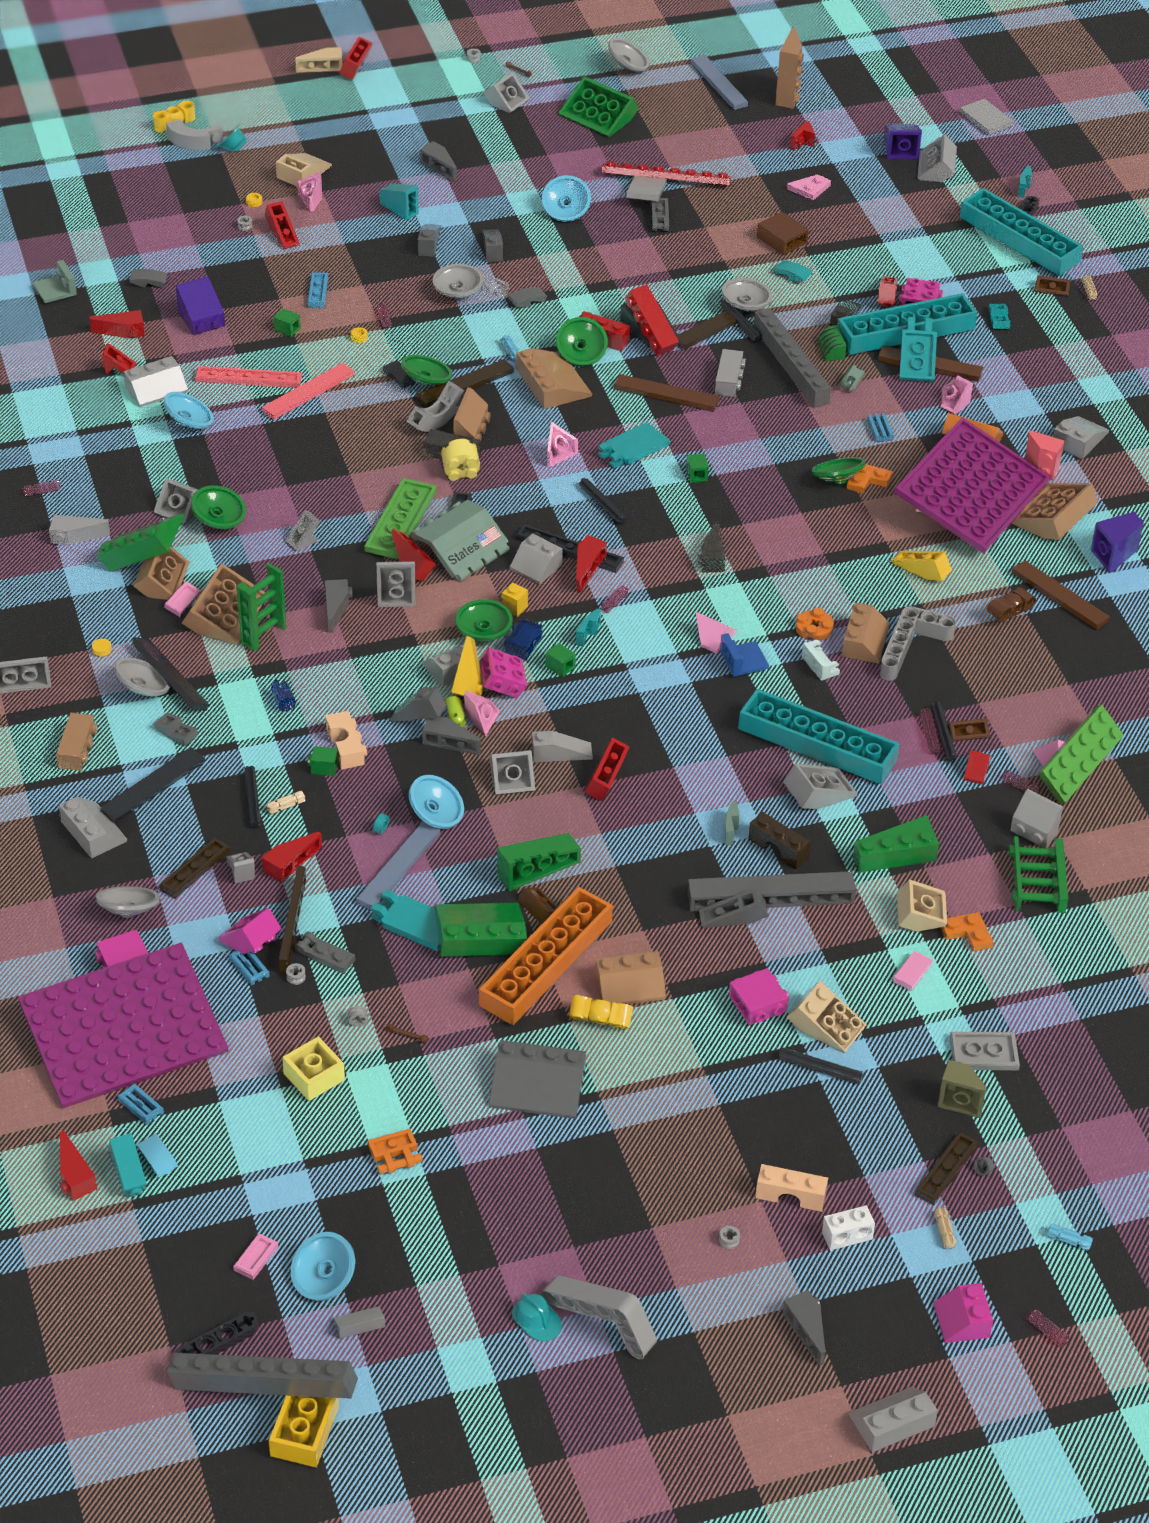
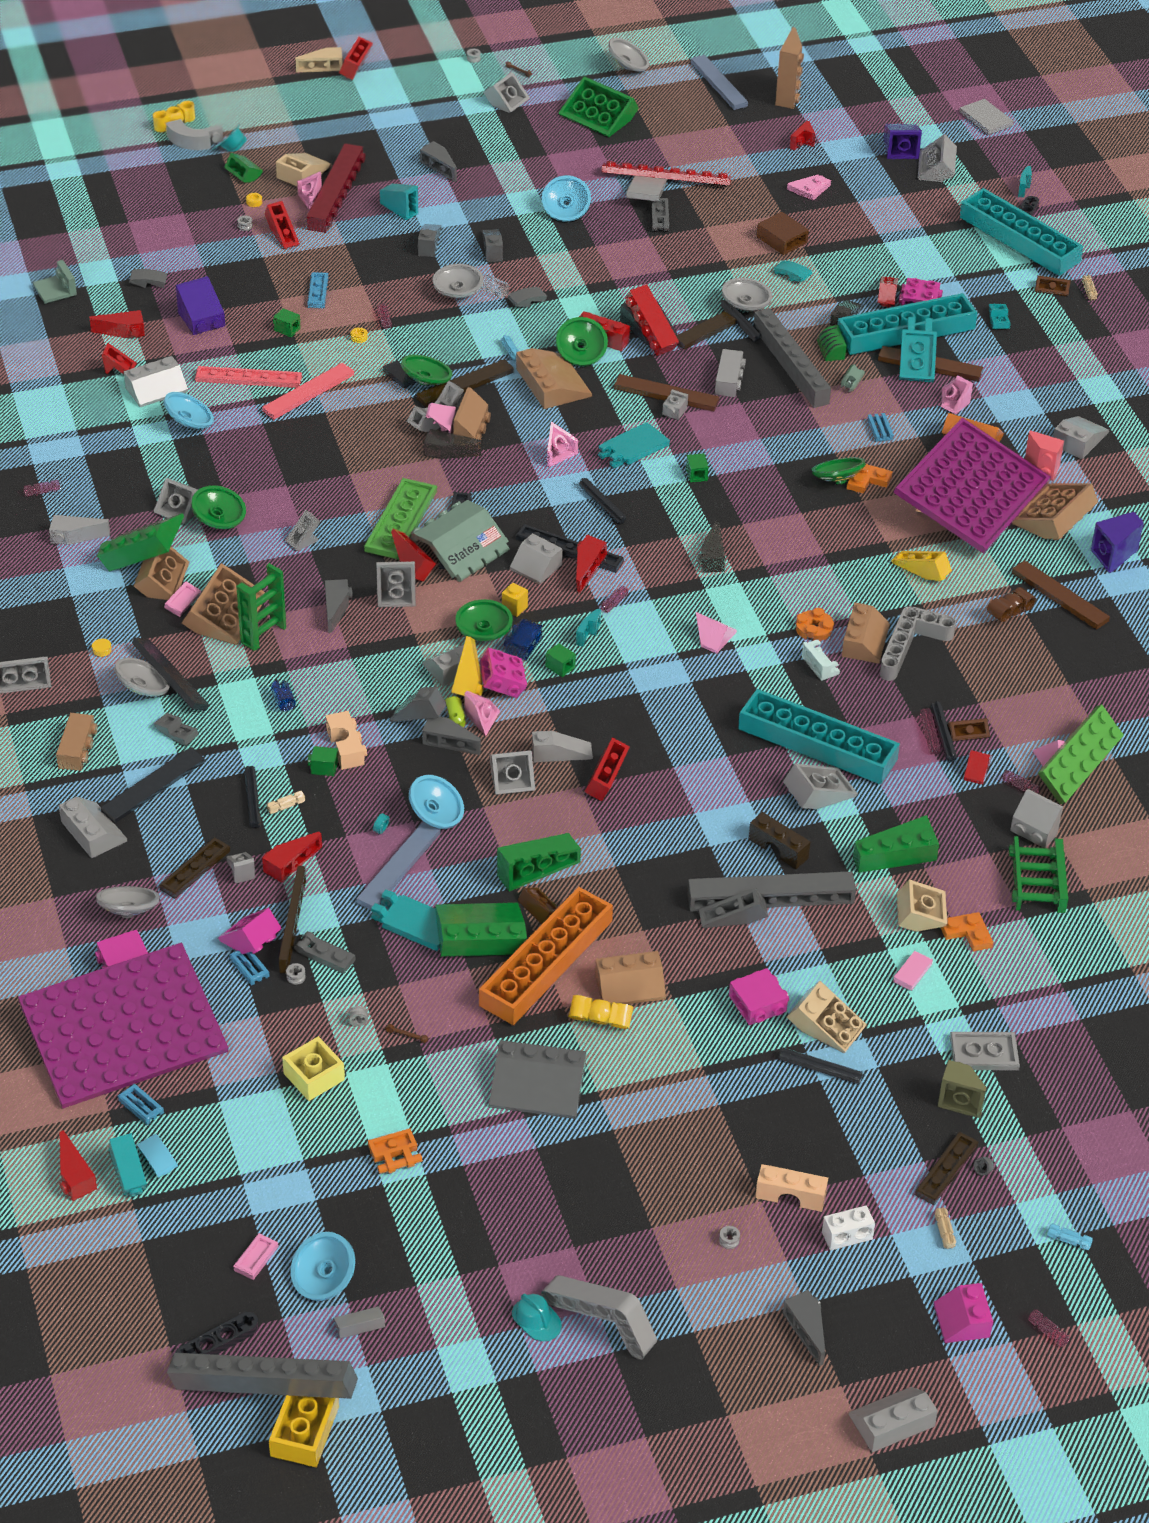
(242, 168): none -> green brick
(335, 188): none -> dark red brick
(442, 415): none -> bright pink slope
(460, 459): light yellow brick -> none
(675, 404): none -> light grey brick
(731, 823): sand green slope -> none
(743, 657): blue bracket -> none

